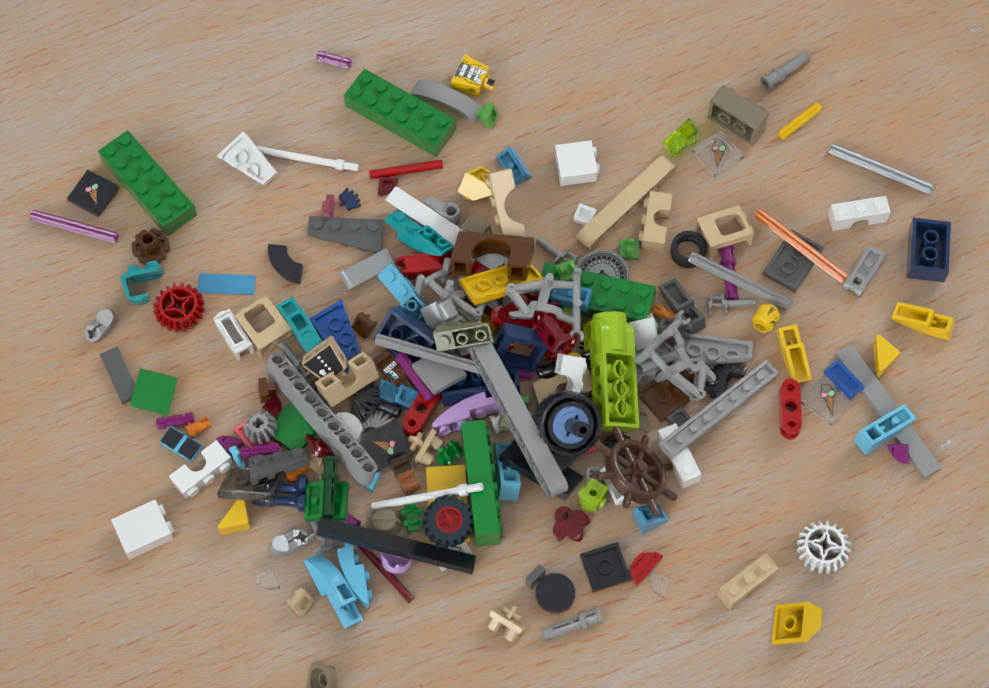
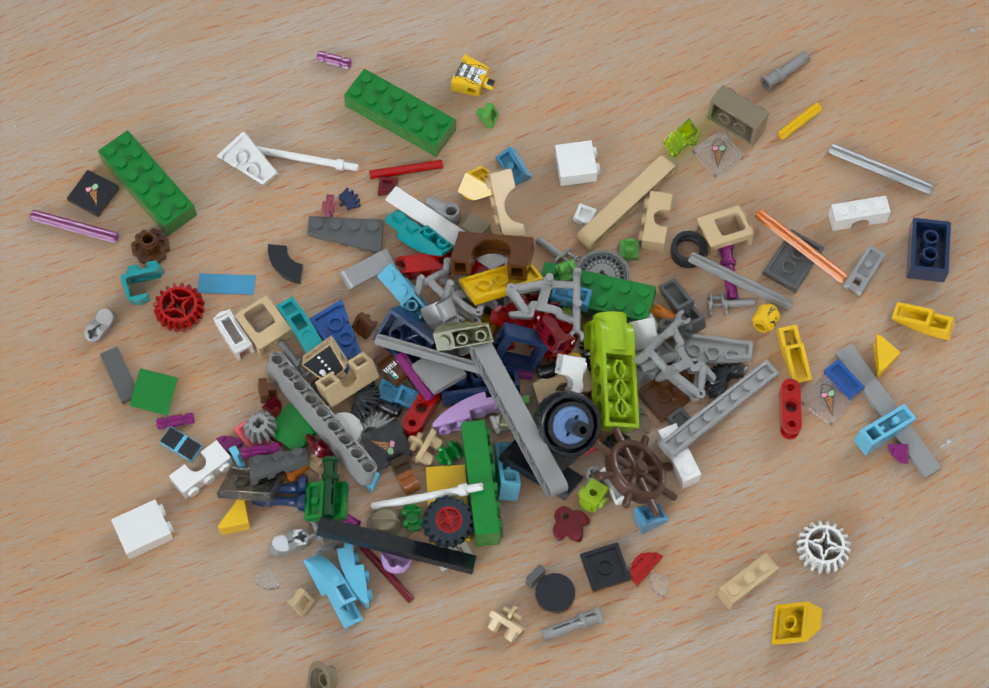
(198, 426): orange pin -> none
(448, 98): light grey slope -> none

